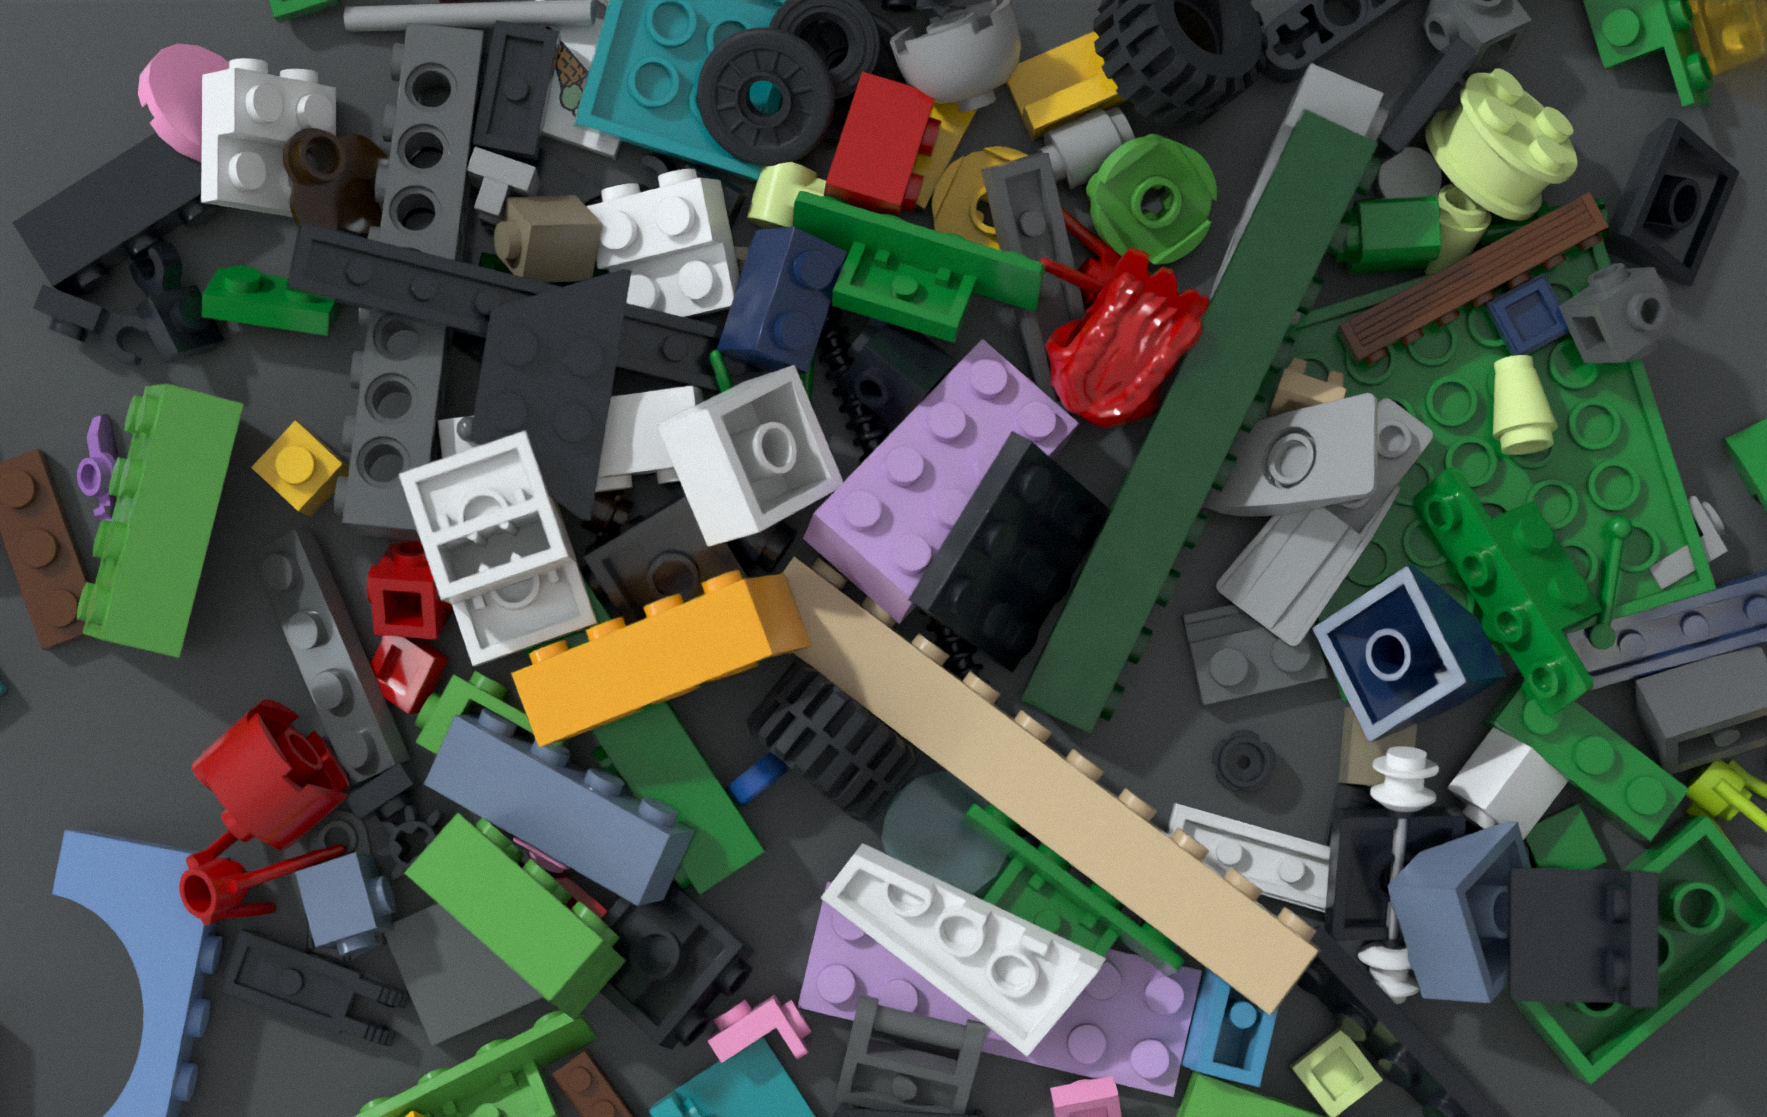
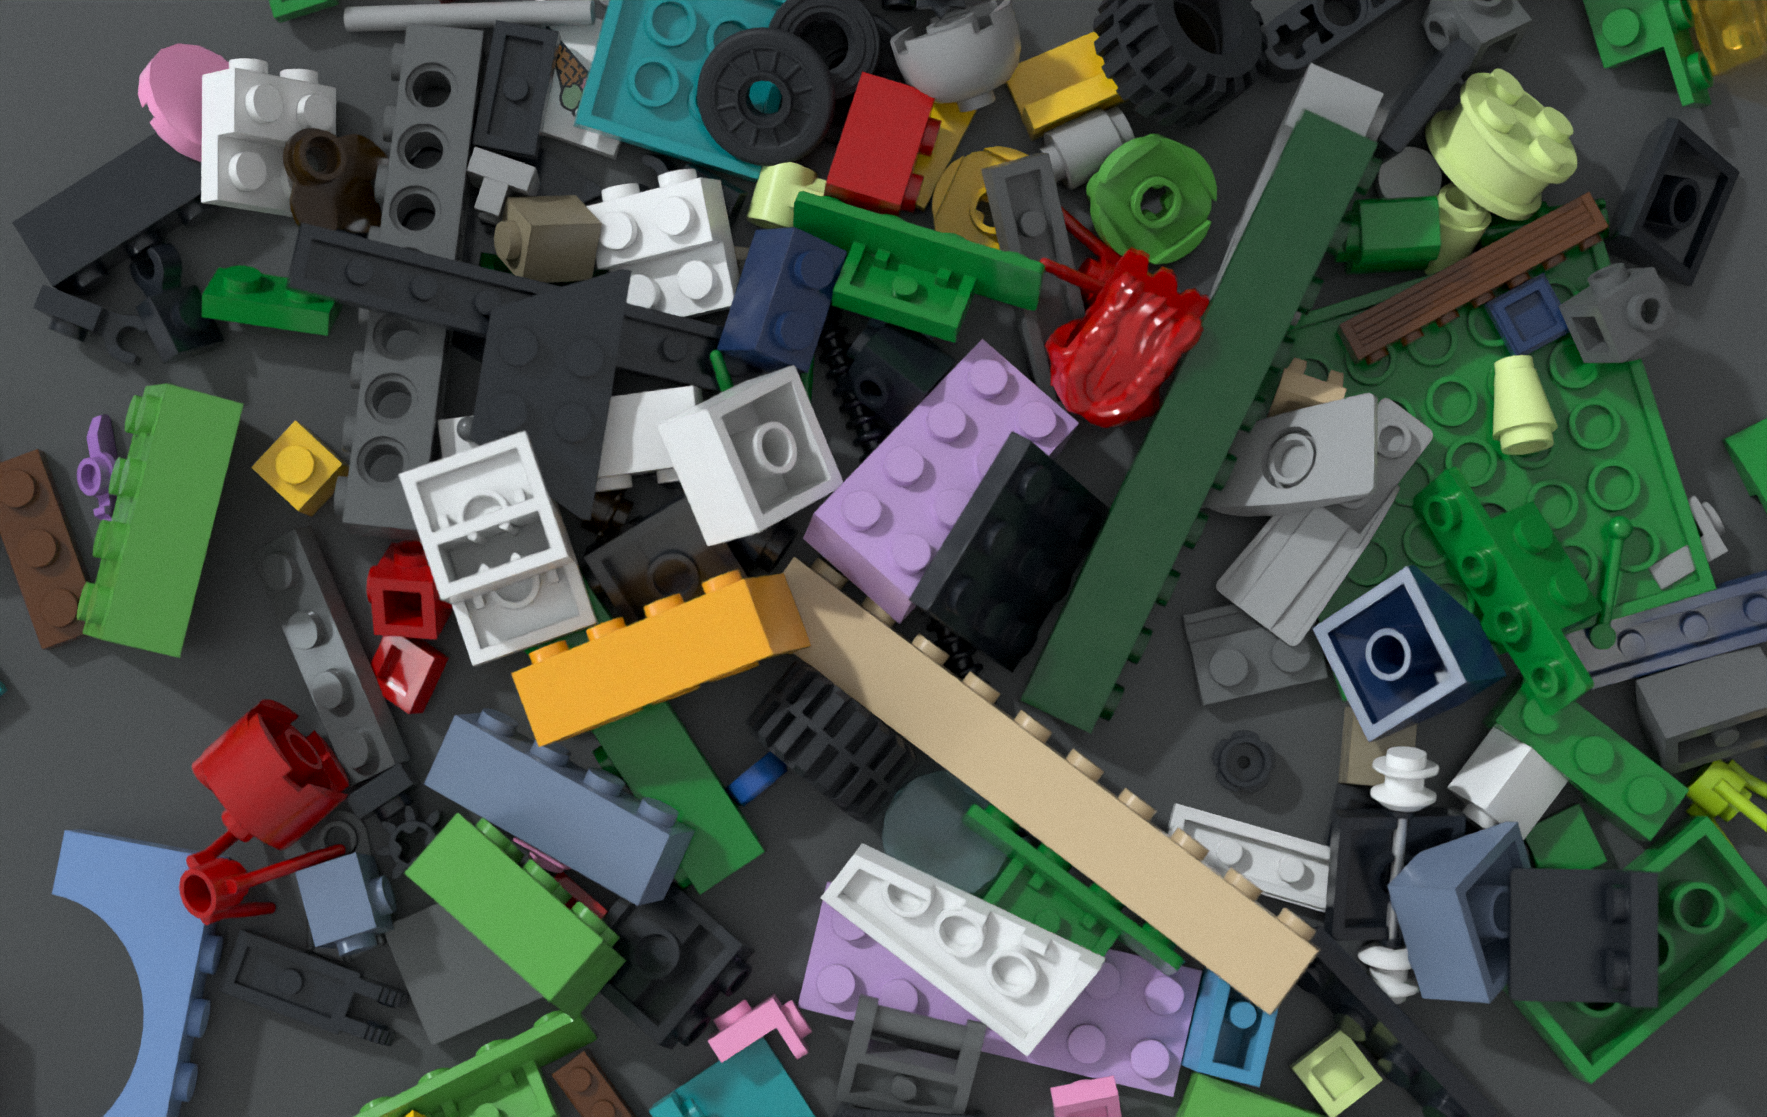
(460, 699): bright green bracket -> none

